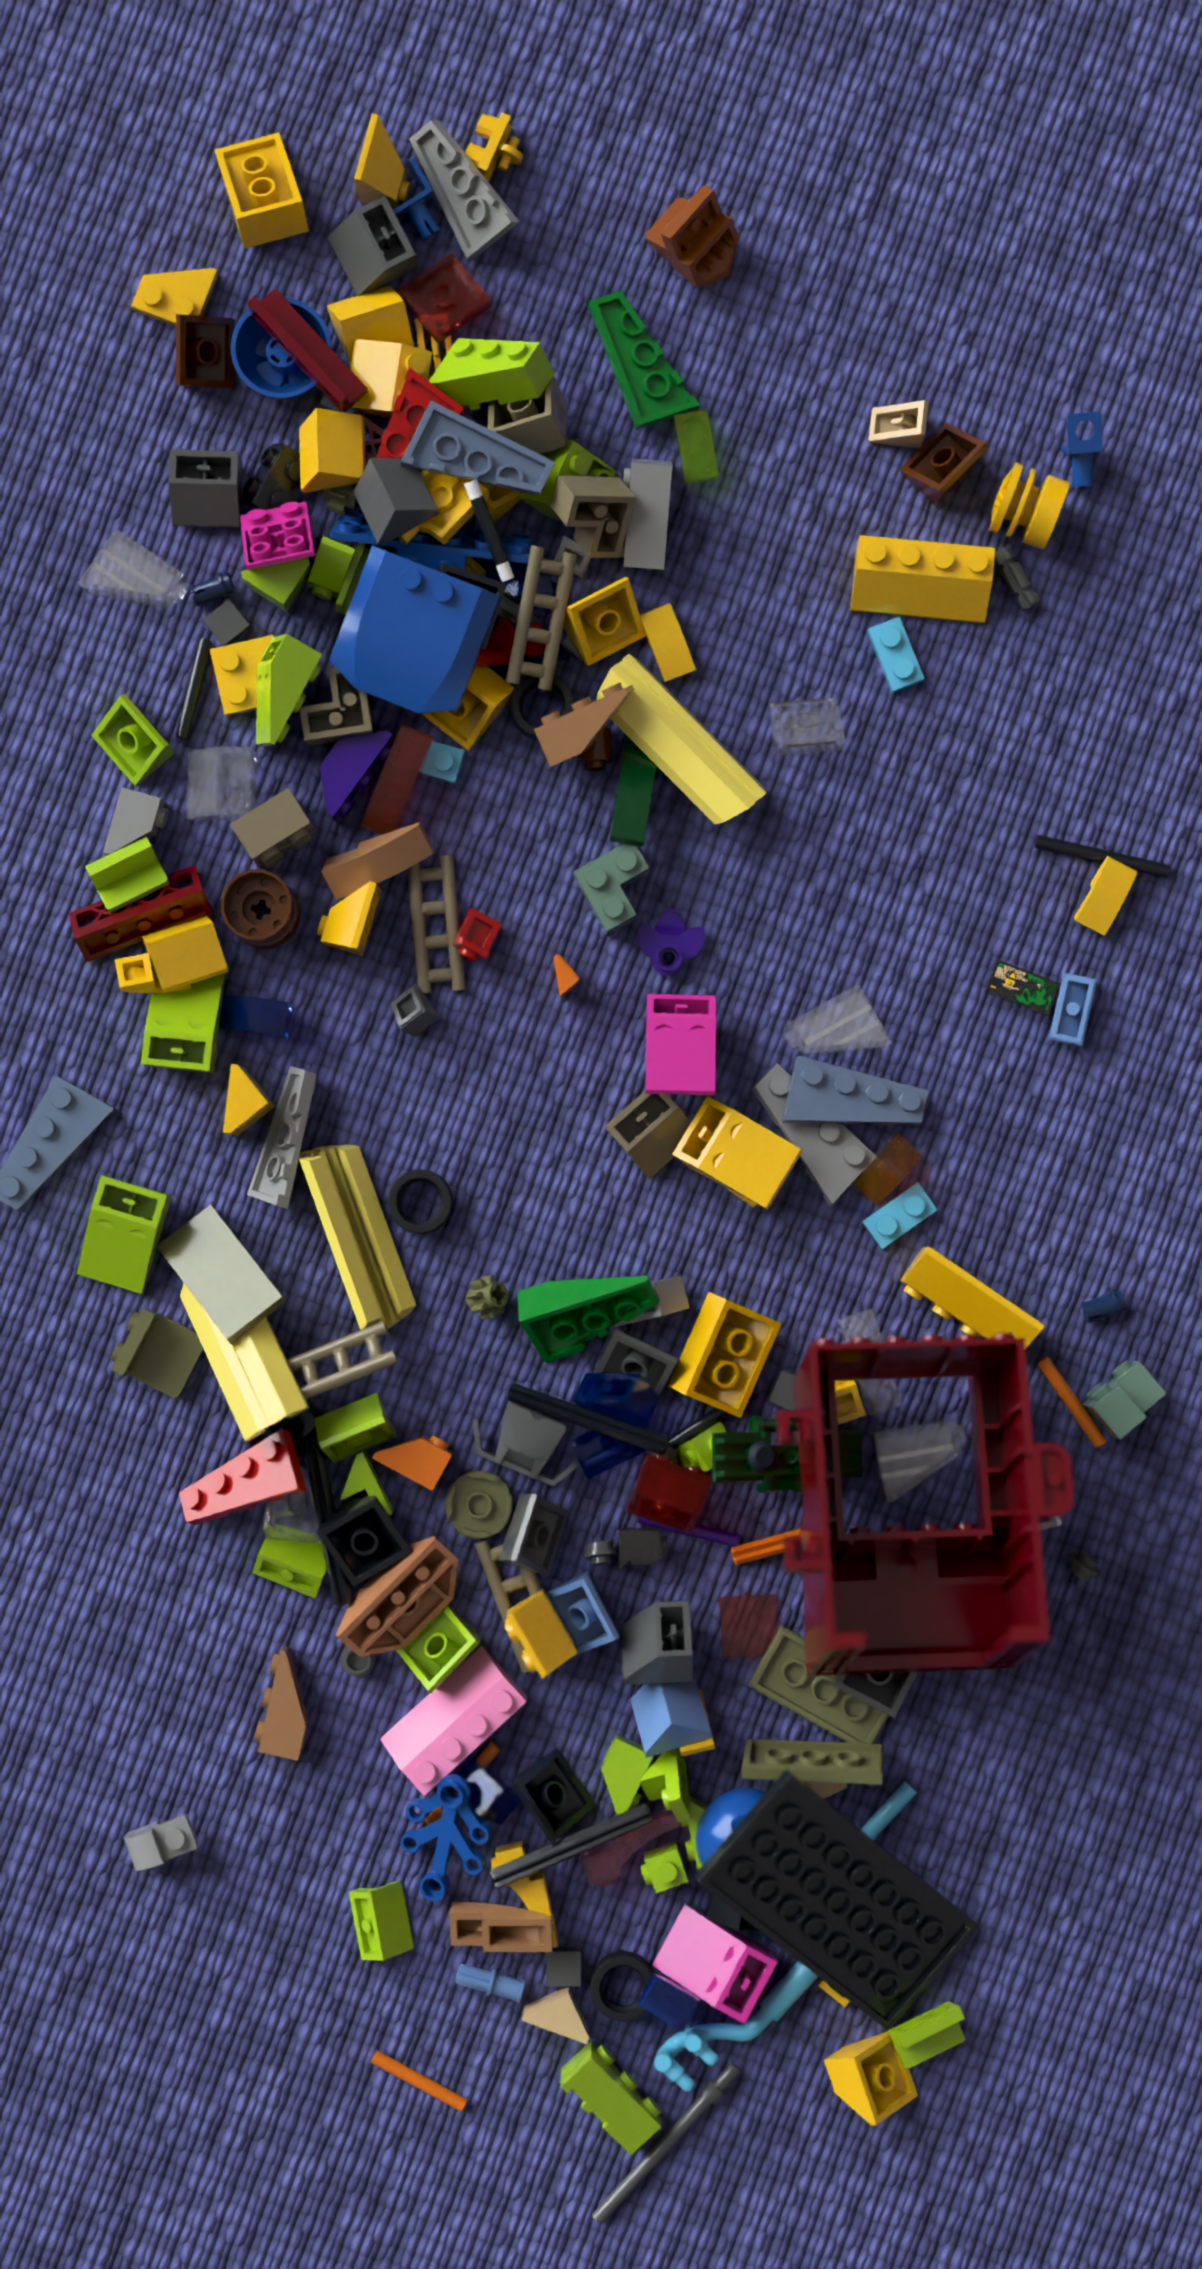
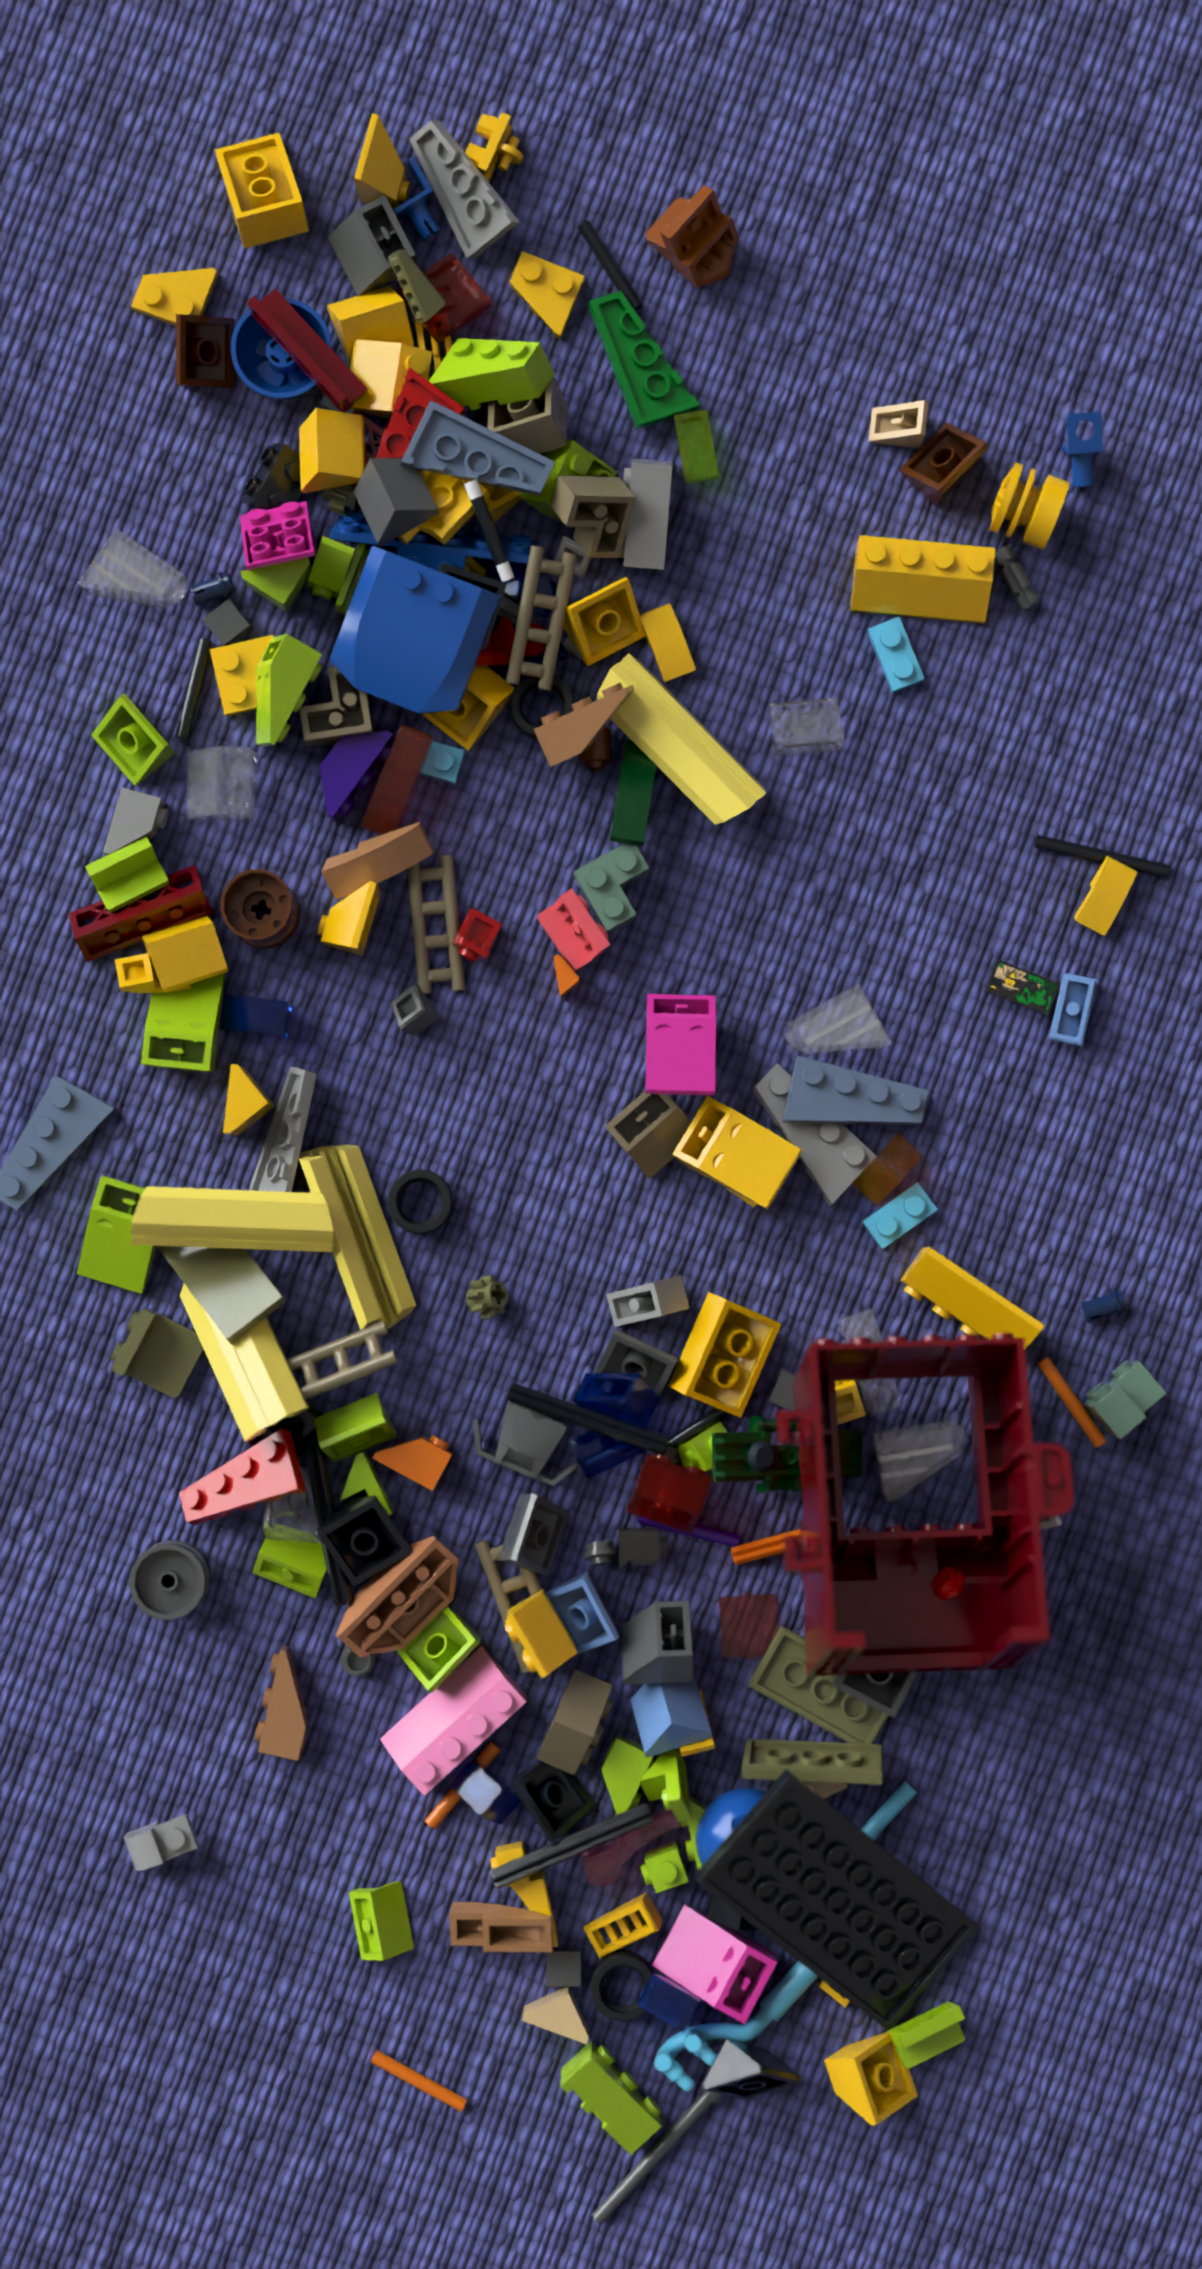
(149, 1575): none -> dark grey wheel
(205, 488): dark grey slope -> none
(232, 1219): none -> light yellow piece
(274, 829): dark tan brick -> none
(418, 290): none -> olive slope
(447, 1832): blue plant -> none
(479, 1504): olive tile -> none
(490, 1982): medium blue axle -> none
(547, 290): none -> yellow wing
(571, 1312): green wedge -> none
(574, 930): none -> coral bracket
(576, 1722): none -> dark tan brick
(609, 264): none -> black bar
(649, 1912): none -> yellow slope
(671, 938): dark purple plate -> none
(747, 2071): none -> black slope
(949, 1583): none -> red plate
(1083, 1565): dark grey plate -> none

